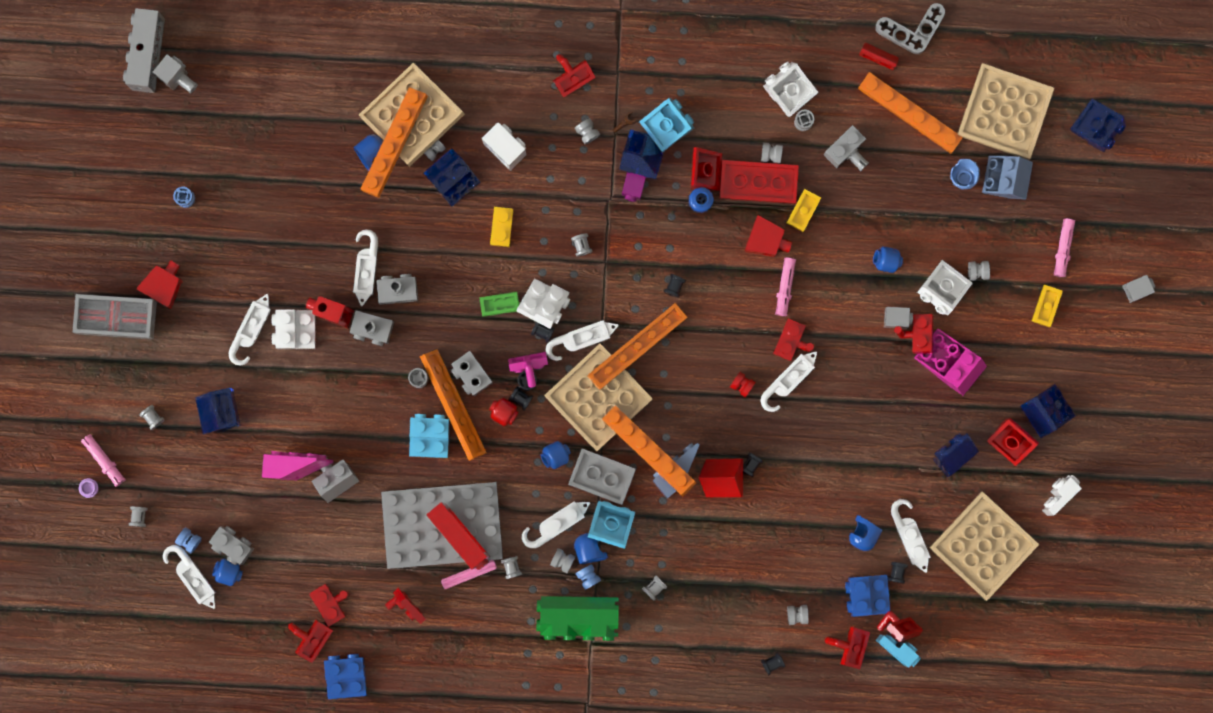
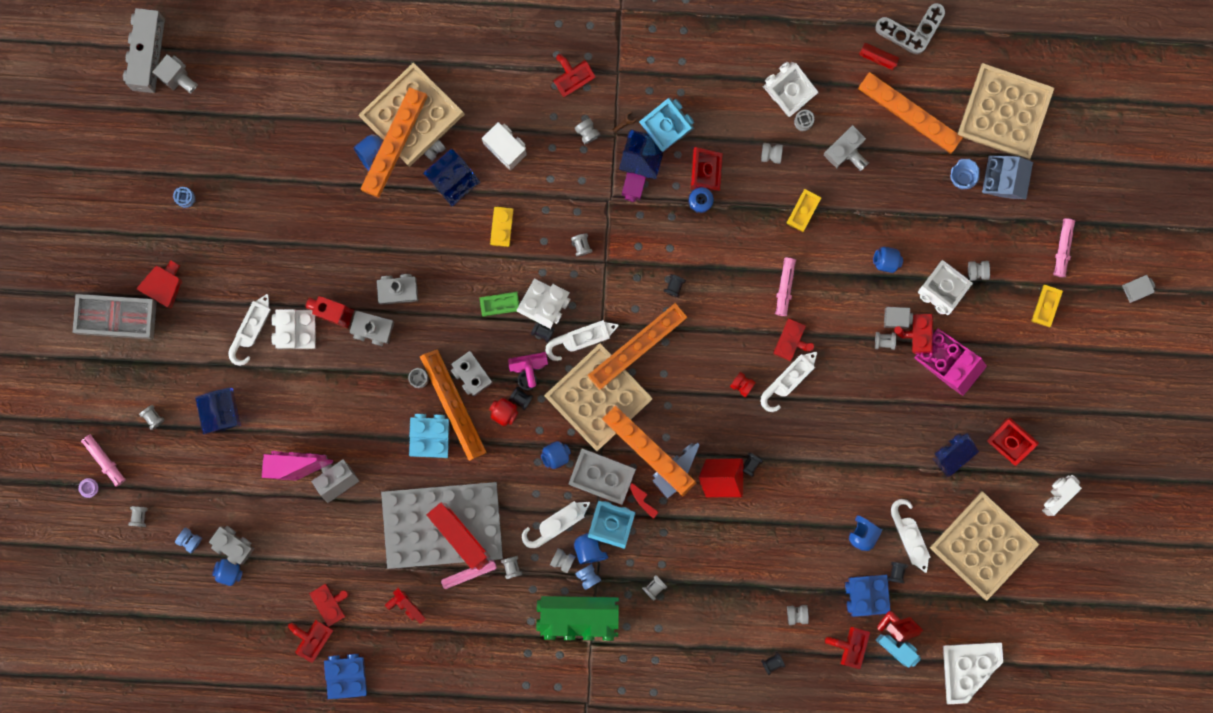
(192, 577): white plate -> none
(366, 267): white plate -> none
(639, 495): none -> red slope
(759, 182): red plate -> none
(766, 238): red torso -> none
(885, 340): none -> light grey bush
(969, 668): none -> white plate
(1048, 411): clear blue slope -> none
(1099, 125): clear blue plate -> none

